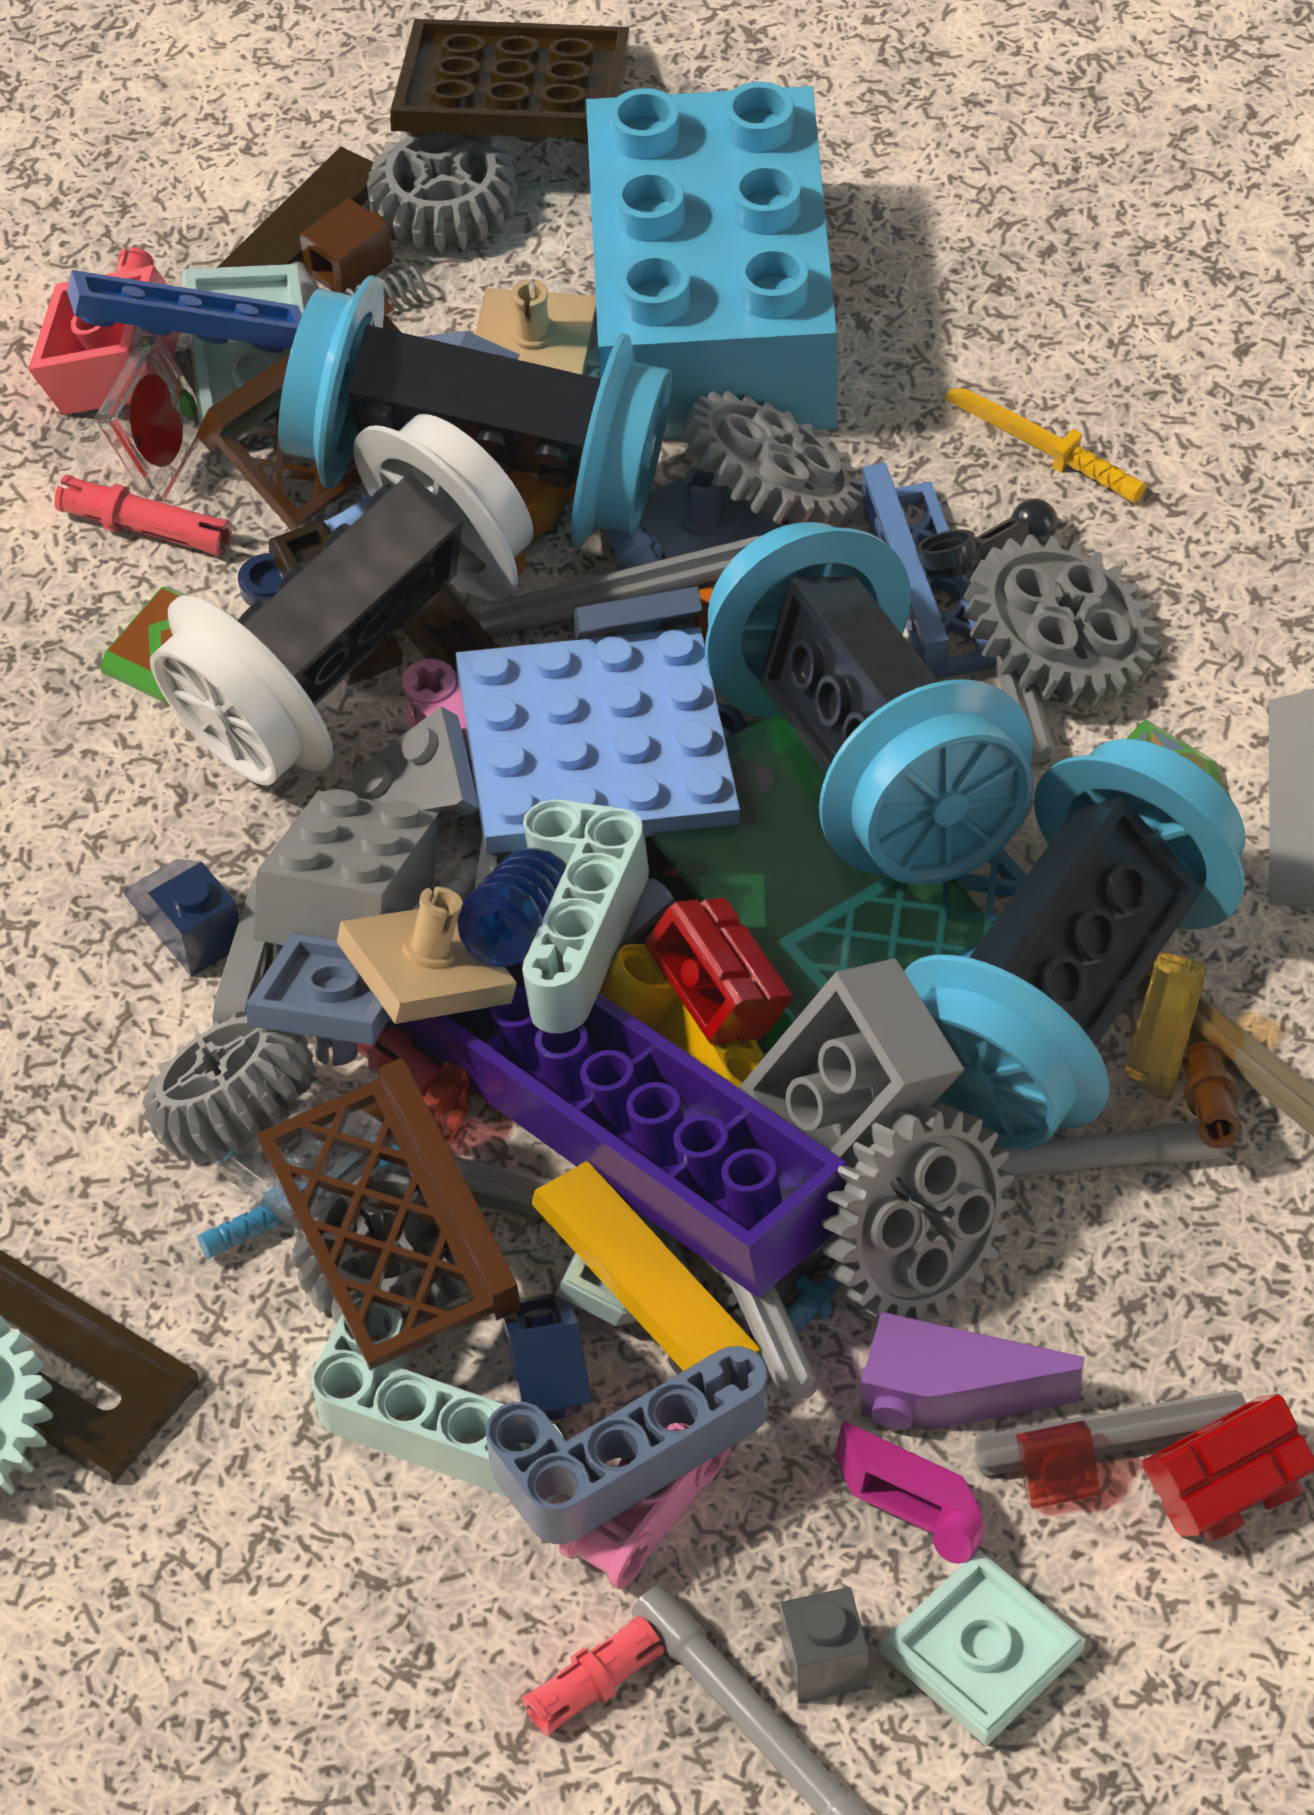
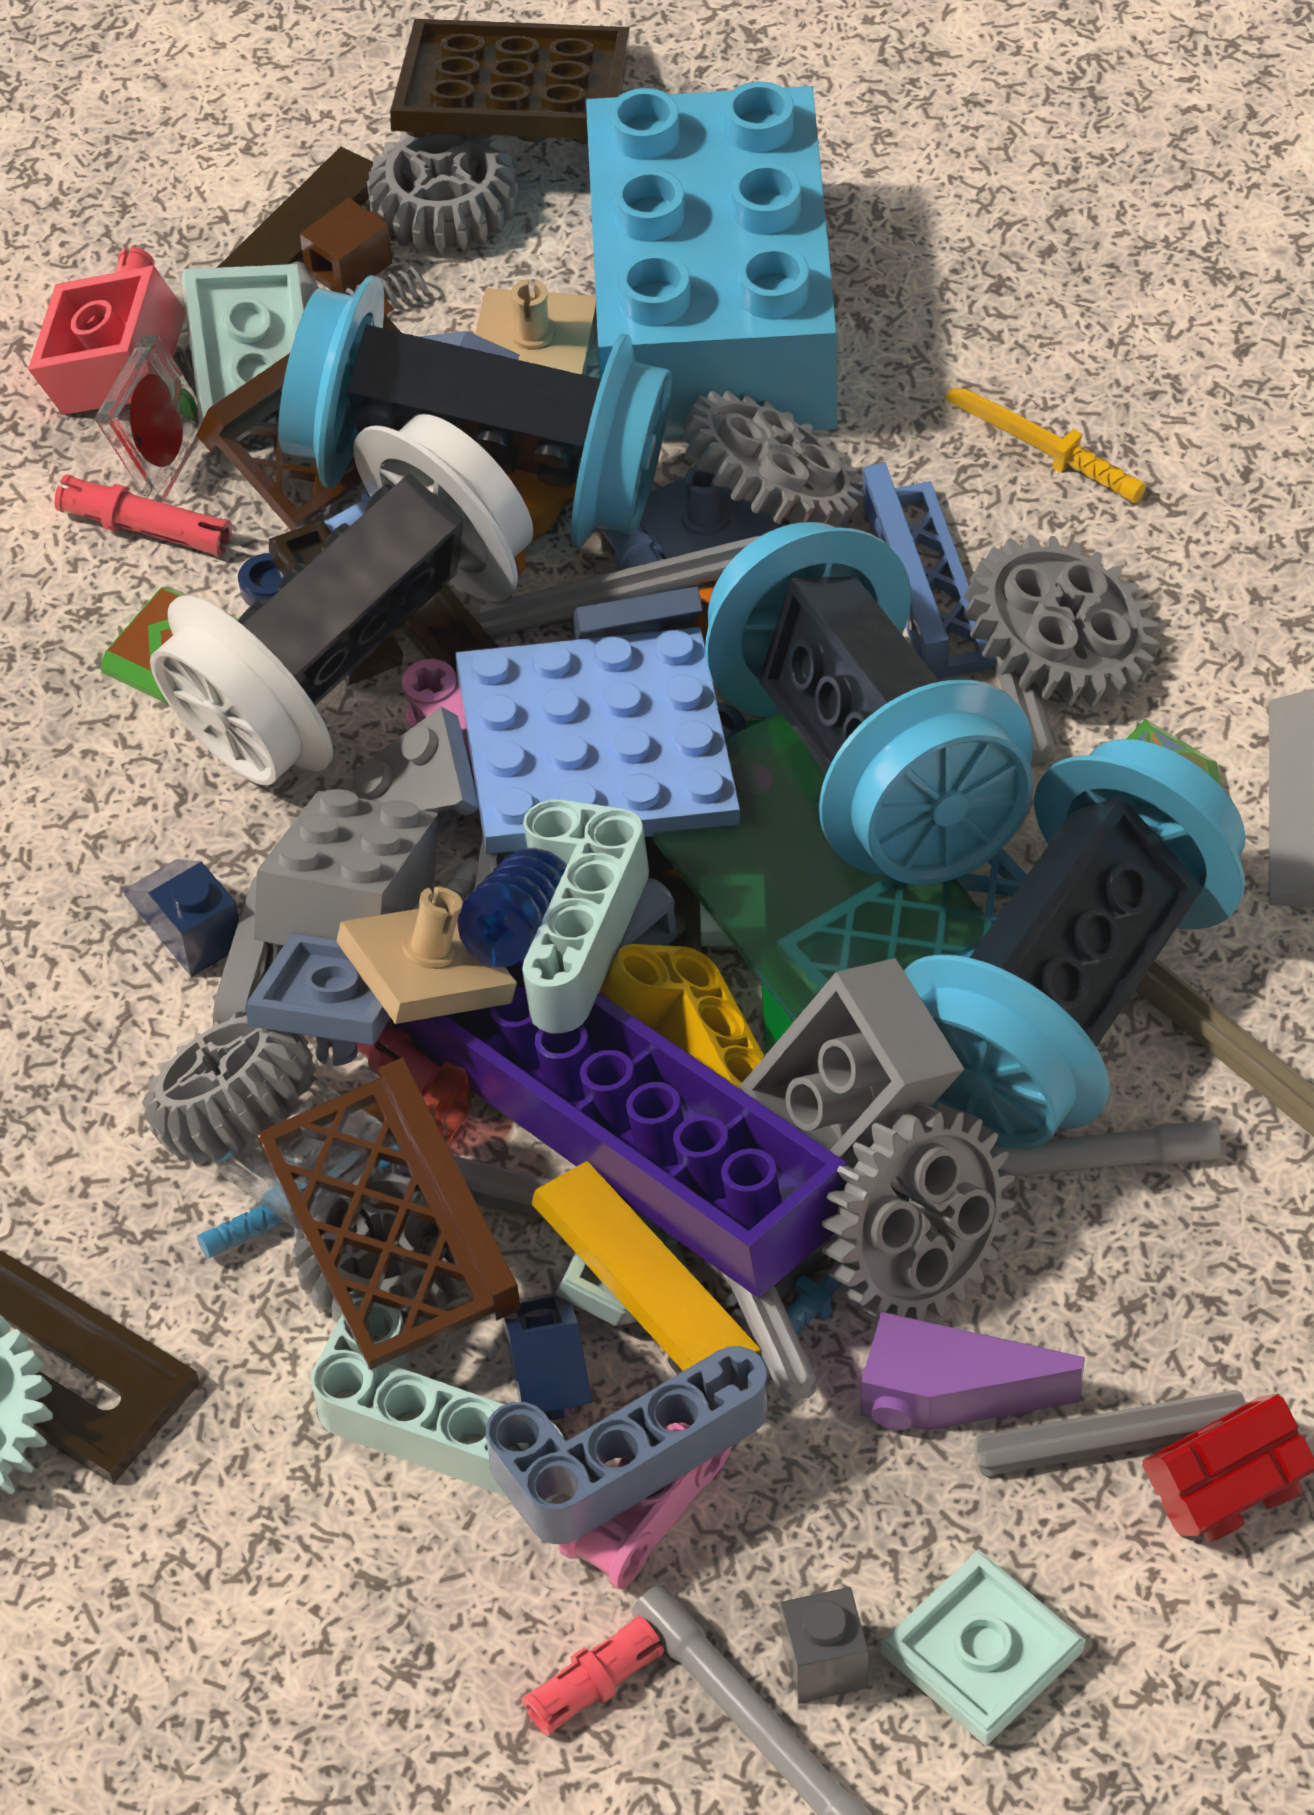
(170, 308): blue plate -> none
(718, 970): red brick -> none
(911, 1490): dark pink piece -> none
(959, 551): black piece -> none
(1058, 1464): clear red plate -> none
(1165, 1024): clear yellow slope -> none
(1211, 1095): reddish brown pin -> none

